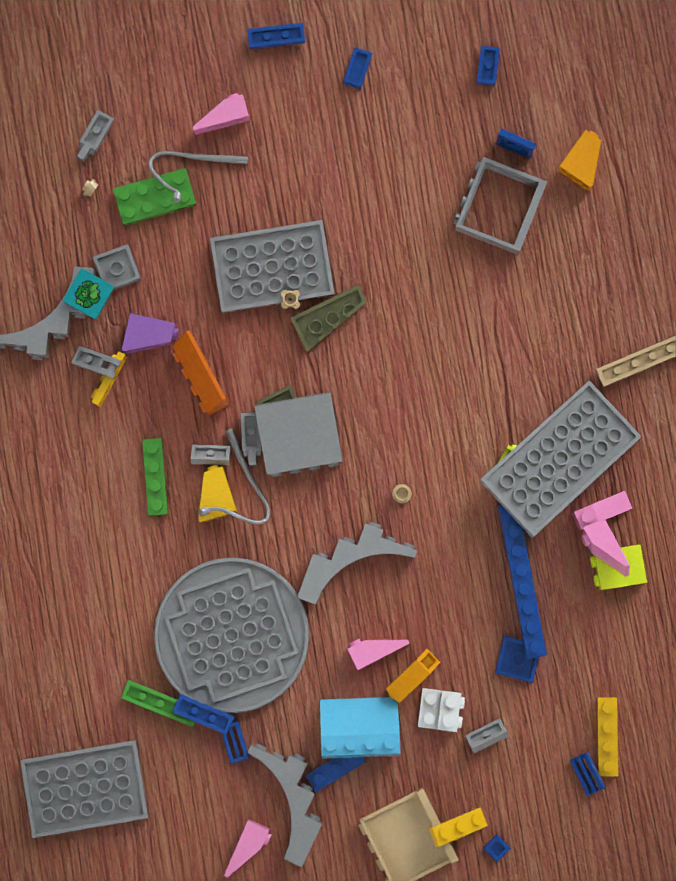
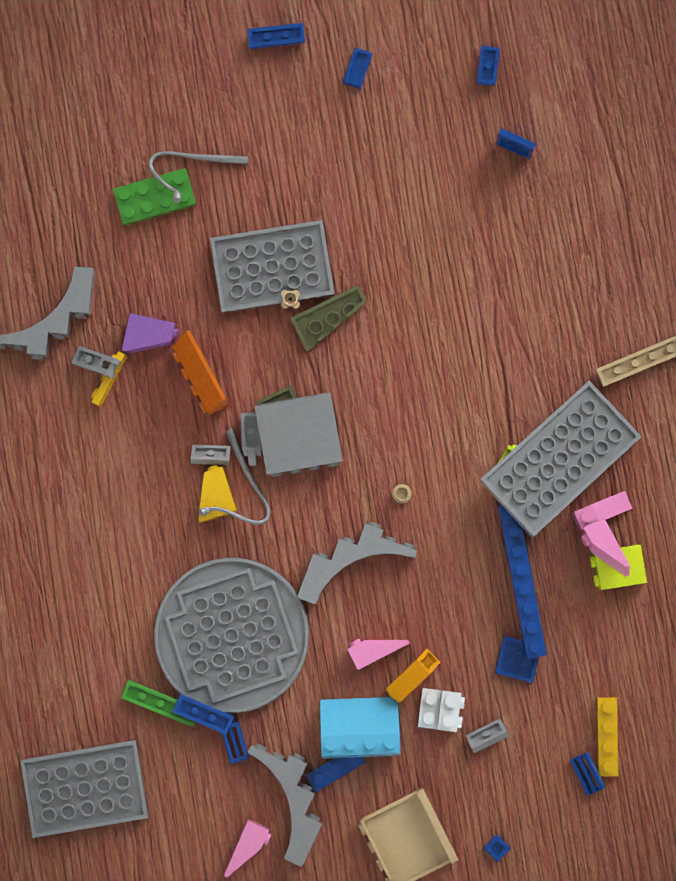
(88, 294): teal tile -> none
(89, 187): tan plate -> none
(94, 135): light grey hinge -> none
(117, 267): light grey tile -> none
(155, 477): bright green plate -> none
(227, 113): bright pink slope -> none
(458, 827): yellow plate -> none
(473, 185): light grey window -> none
(582, 160): light orange slope -> none

